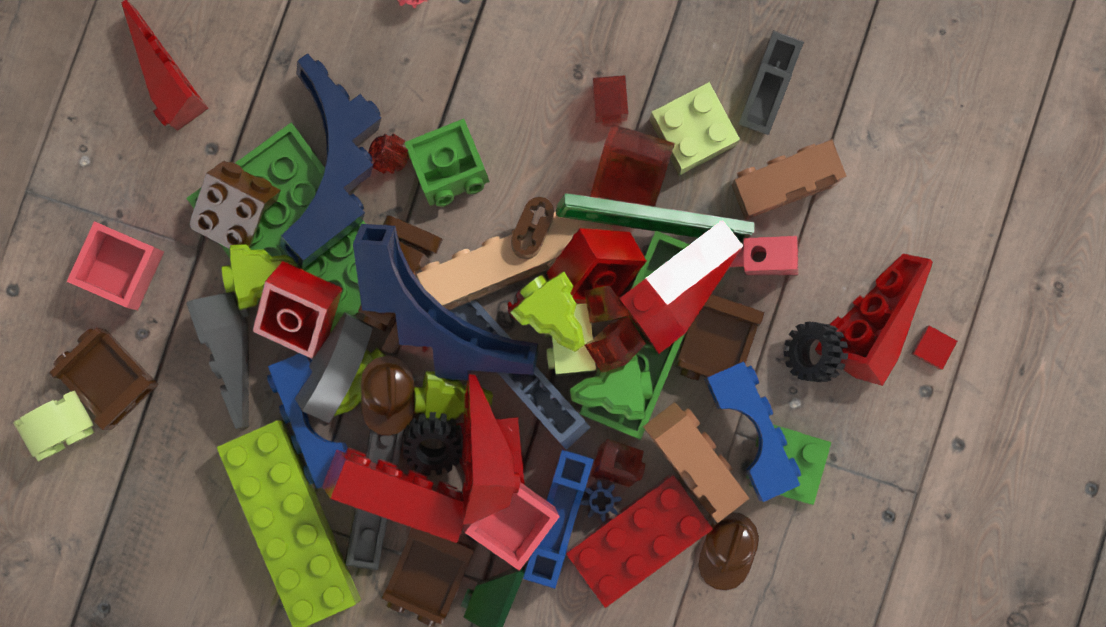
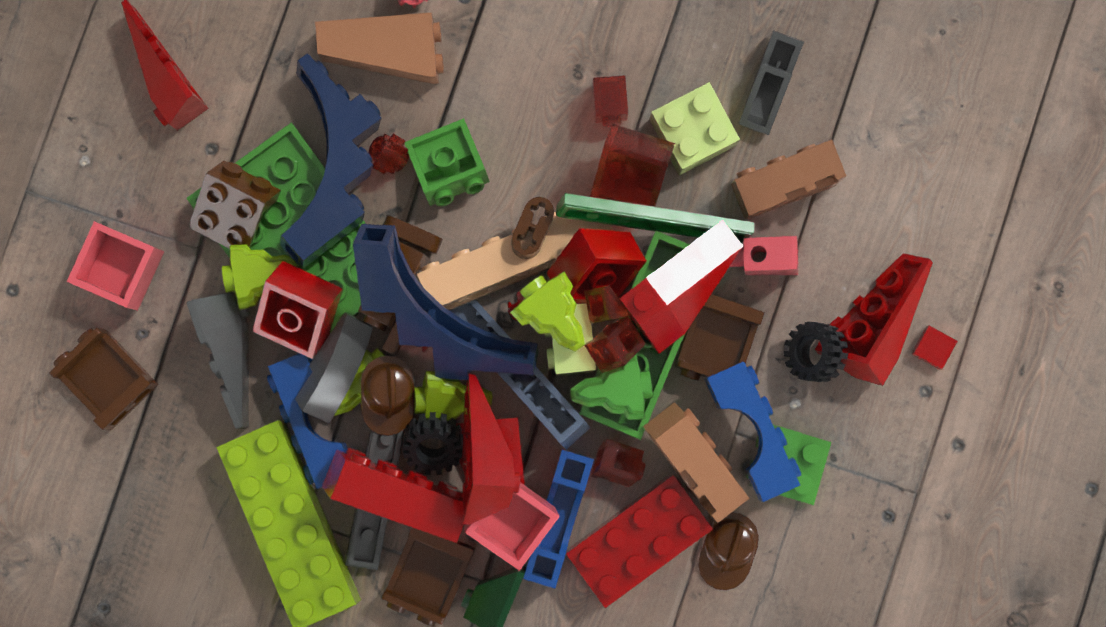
(53, 424): yellowish green brick -> none
(384, 44): none -> nougat slope
(608, 506): dark blue gear -> none

